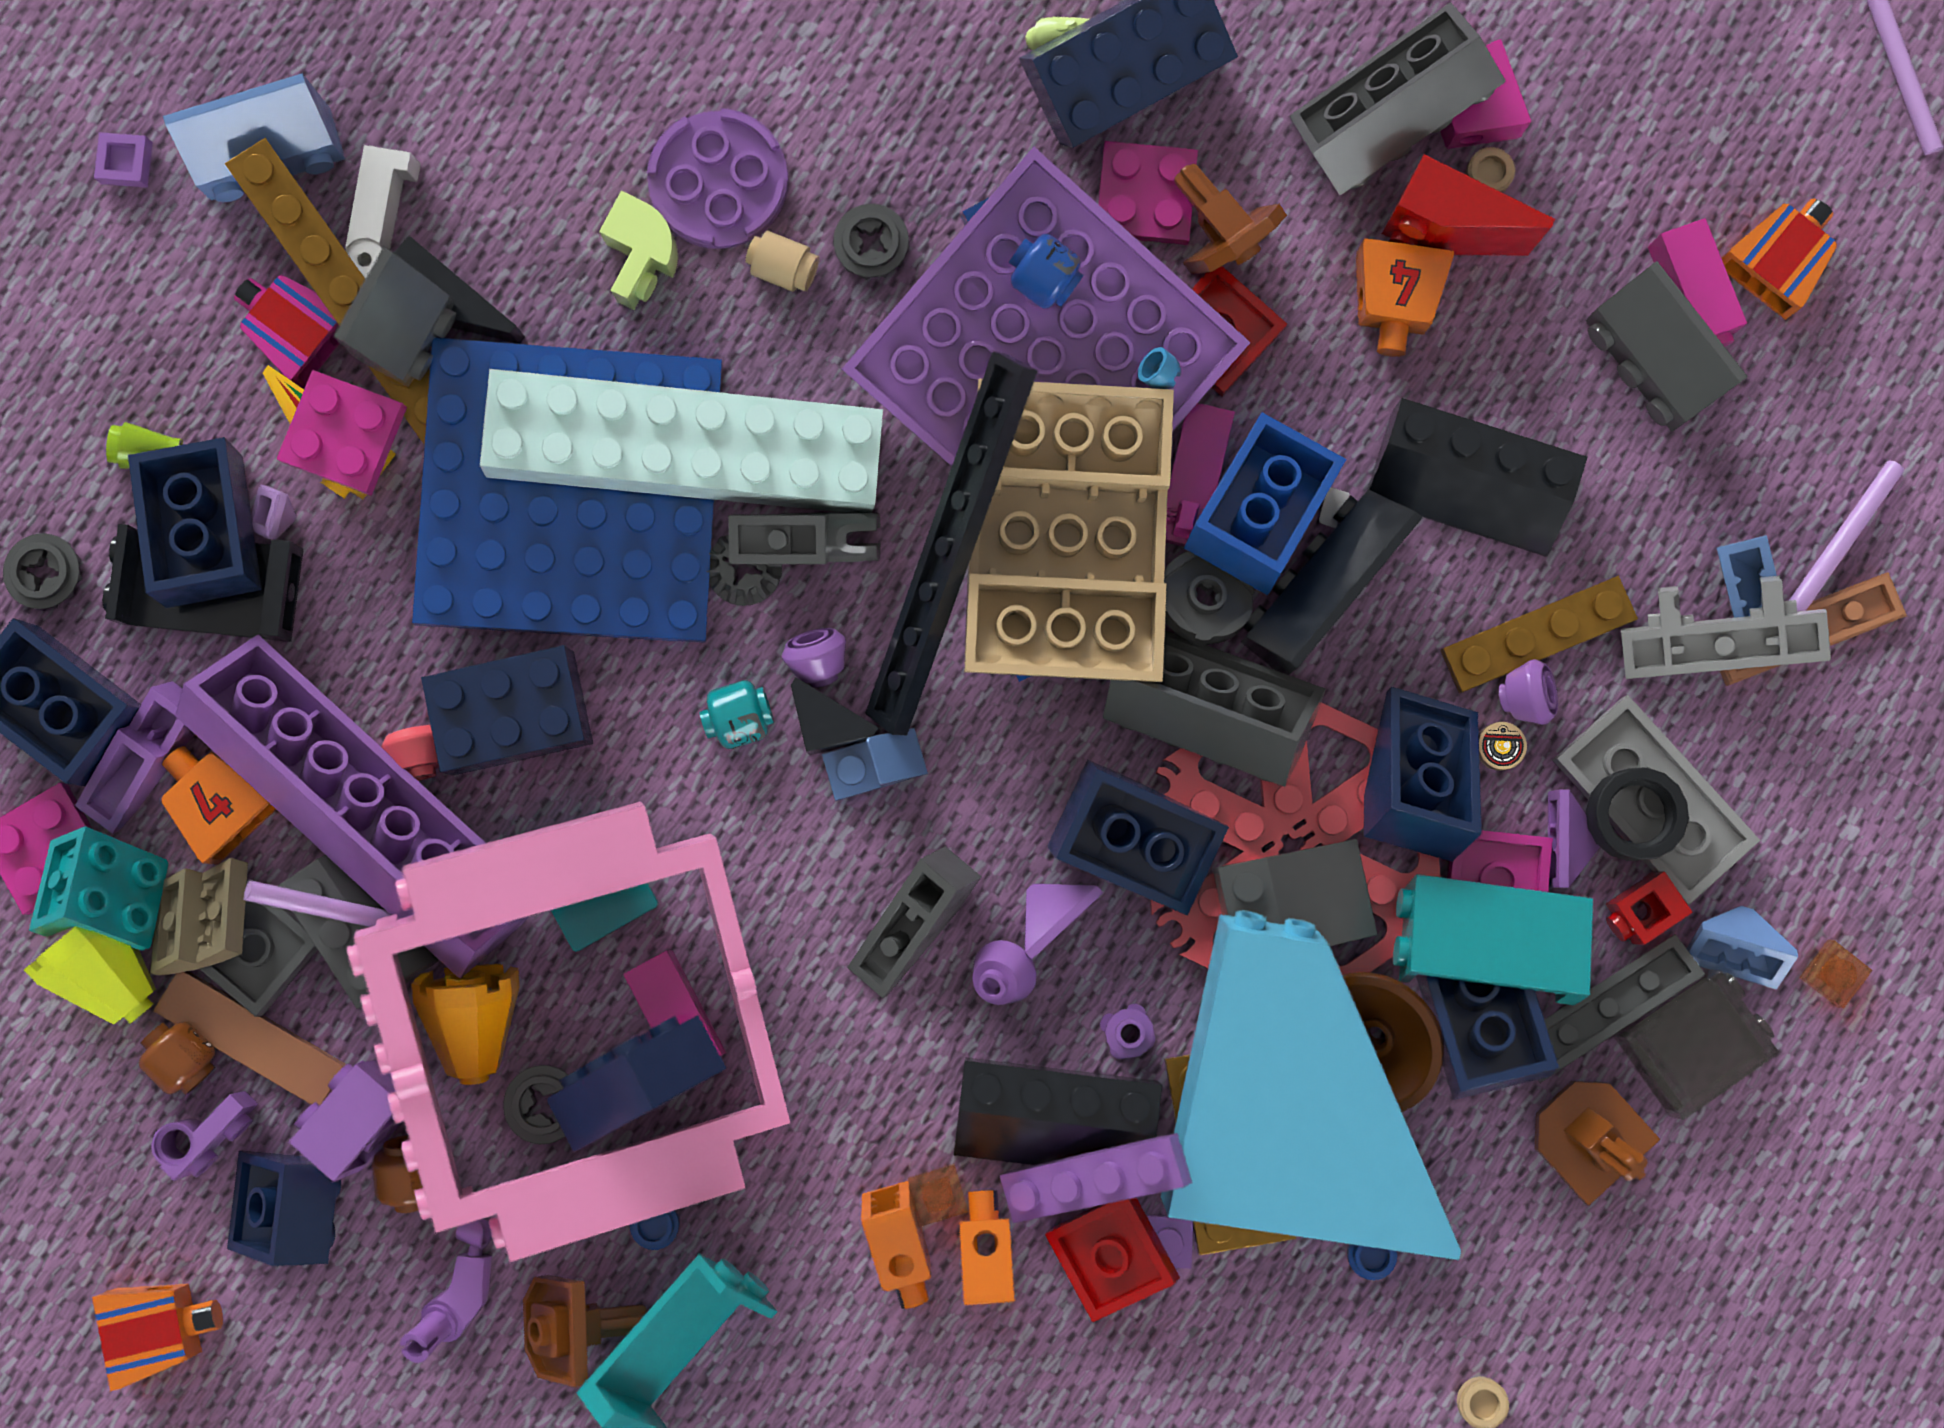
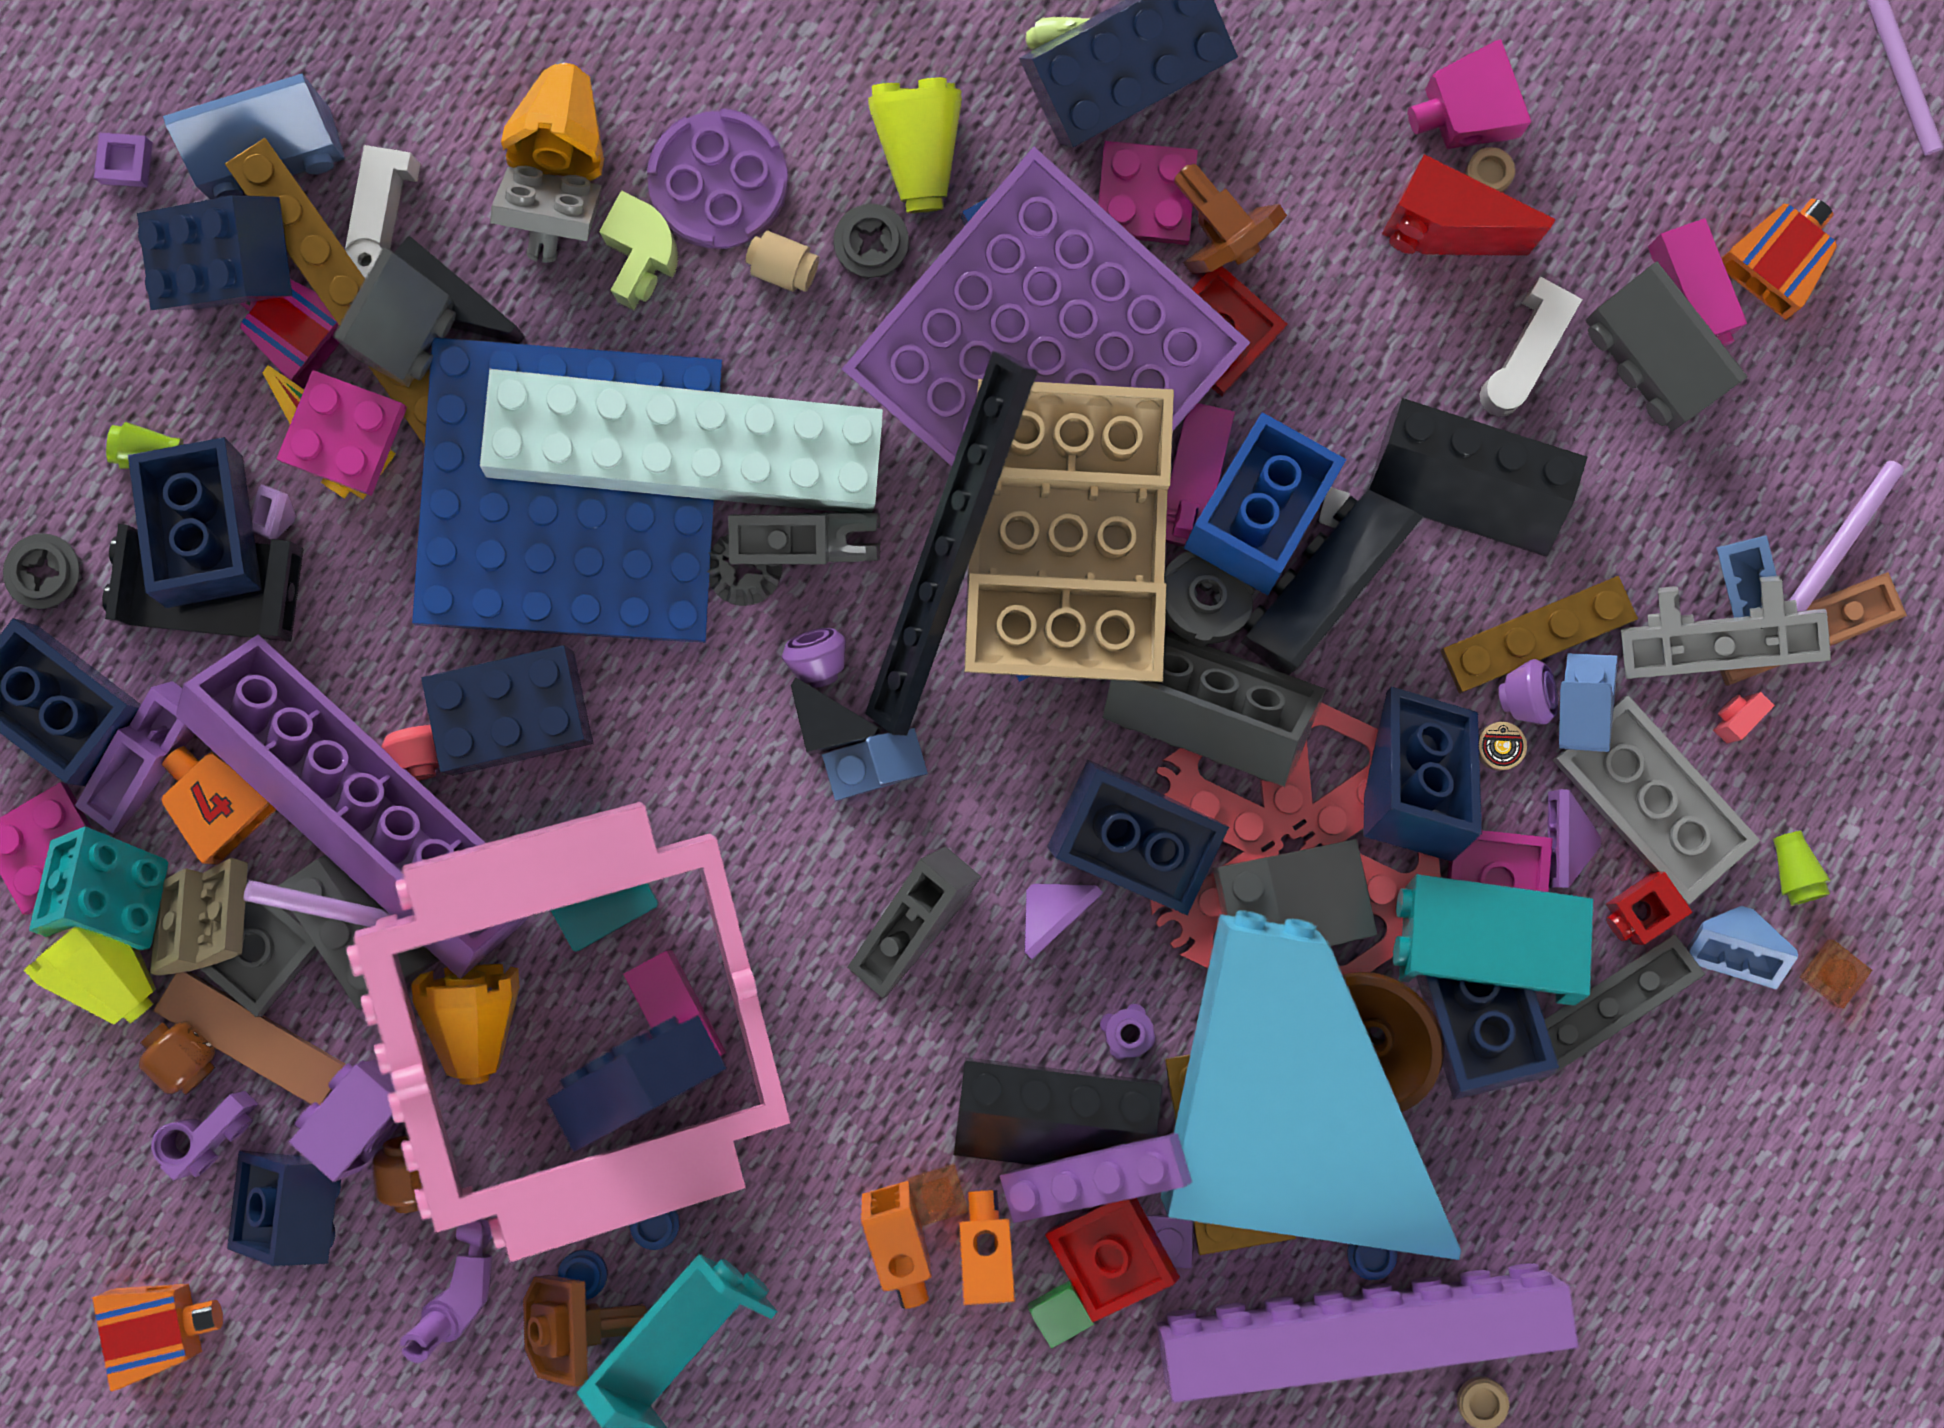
(214, 253): none -> dark blue brick
(520, 1098): dark grey gear -> none
(545, 207): none -> light grey plate
(556, 126): none -> light orange cone
(587, 1267): none -> blue plate
(737, 714): teal head -> none
(918, 138): none -> neon yellow cone
(1003, 973): medium lavender cone -> none
(1045, 271): blue head -> none
(1059, 1314): none -> green slope
(1159, 369): dark azure hinge -> none
(1365, 1333): none -> medium lavender brick
(1398, 98): dark grey slope -> none
(1399, 290): orange torso -> none
(1535, 345): none -> white leg
(1587, 702): none -> medium blue slope
(1592, 1138): dark orange piece -> none
(1674, 808): black tyre -> none
(1698, 1044): clear smoke panel -> none
(1741, 716): none -> coral plate
(1799, 869): none -> lime cone

